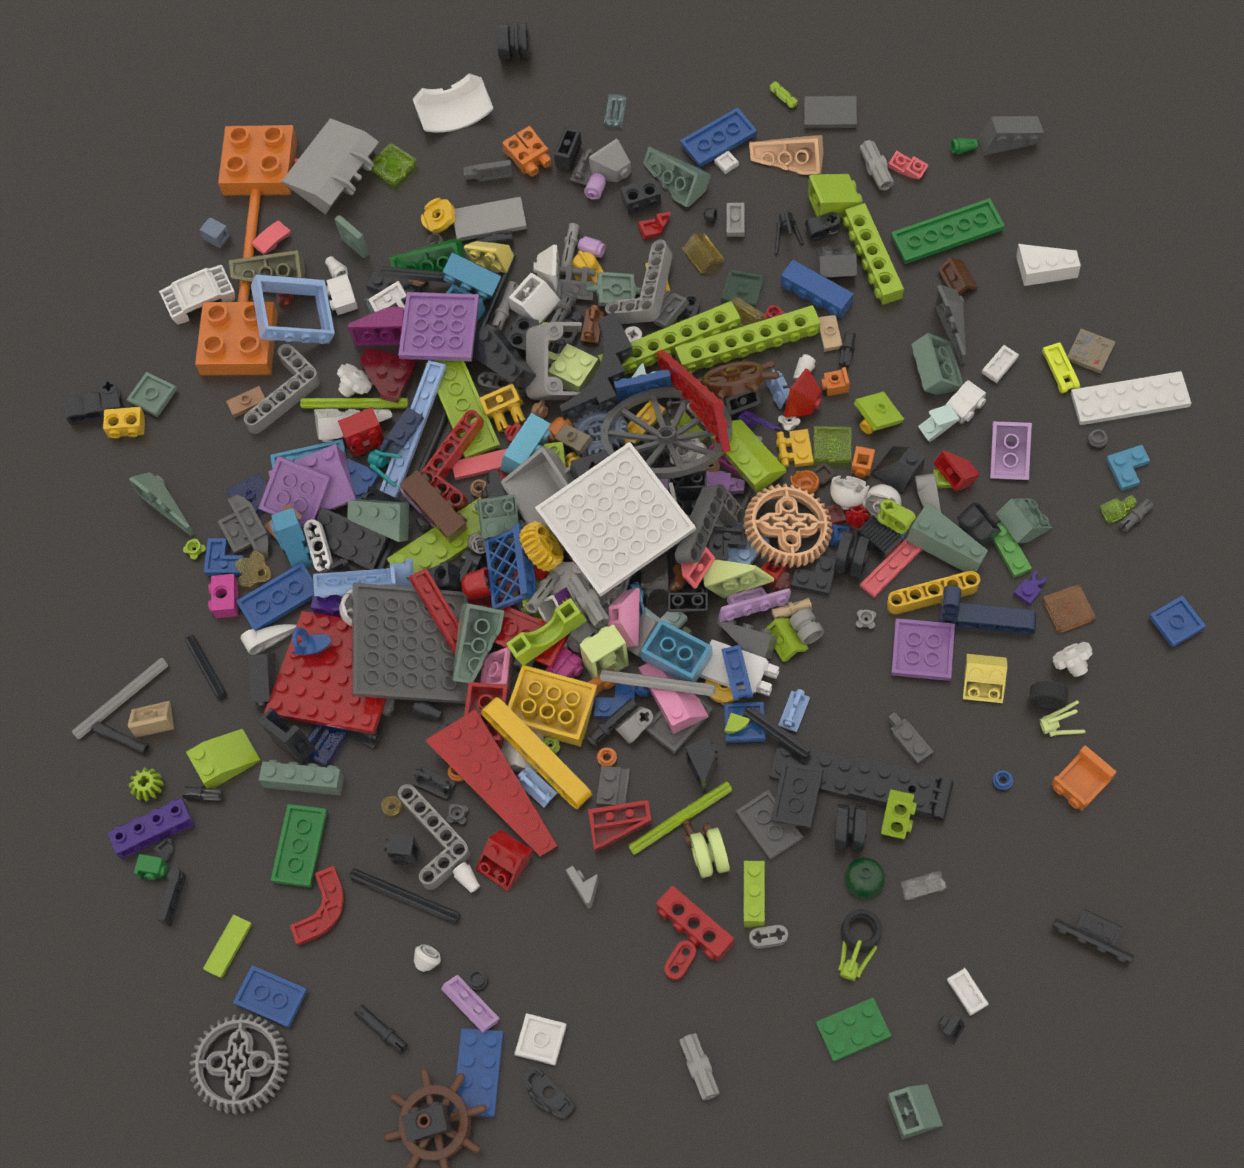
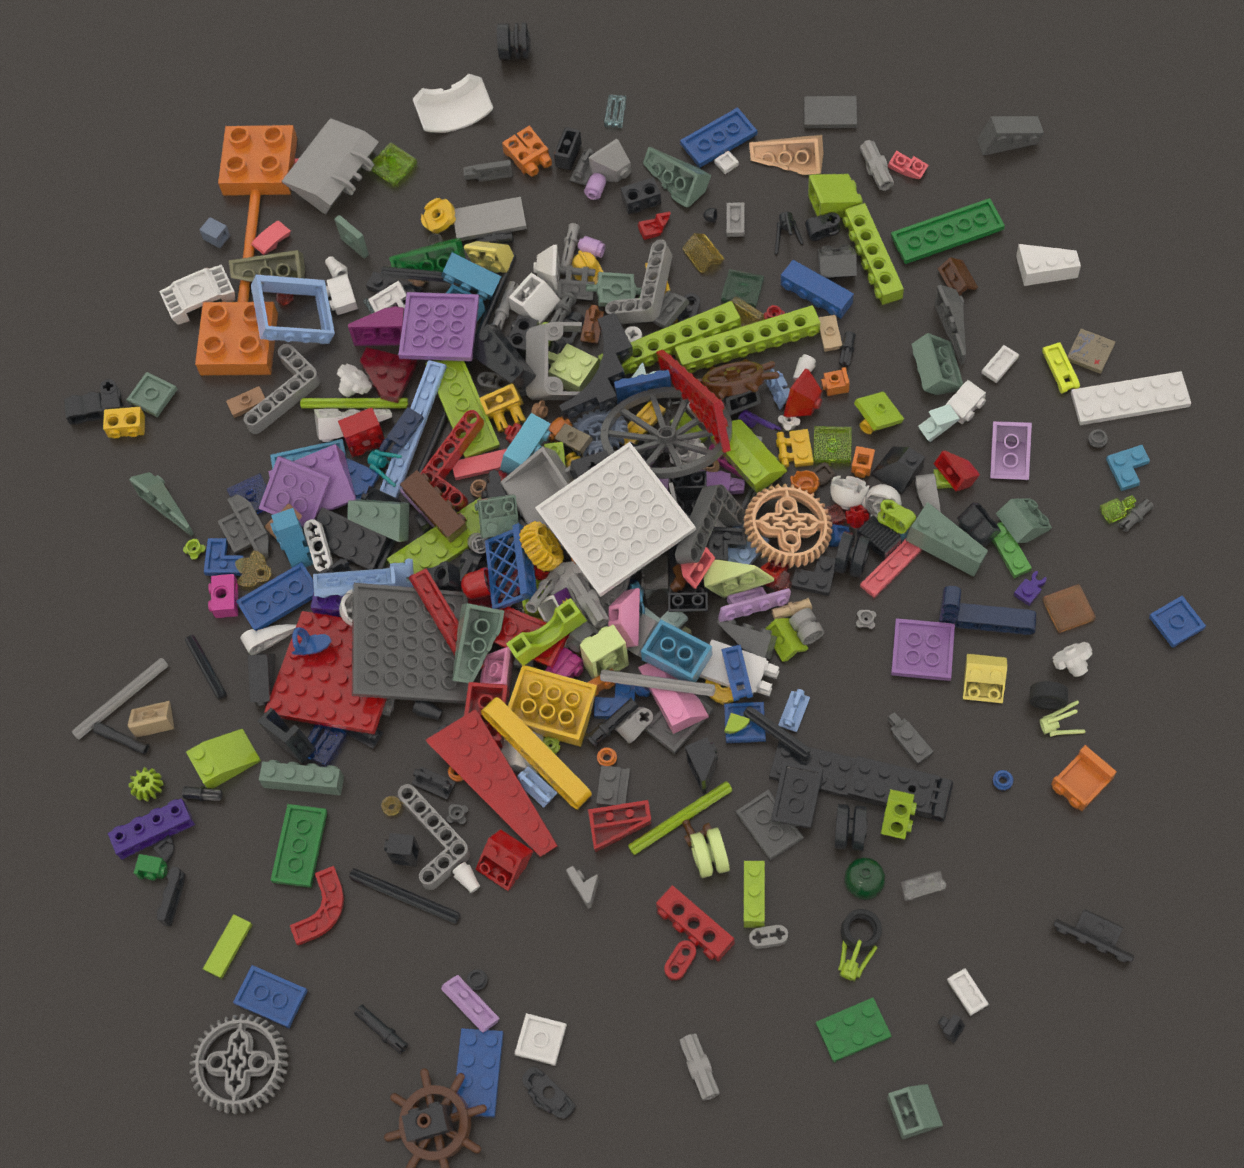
(426, 958): white cone -> none
(783, 94): lime axle -> none
(928, 599): yellow beam -> none
(961, 145): green cone -> none

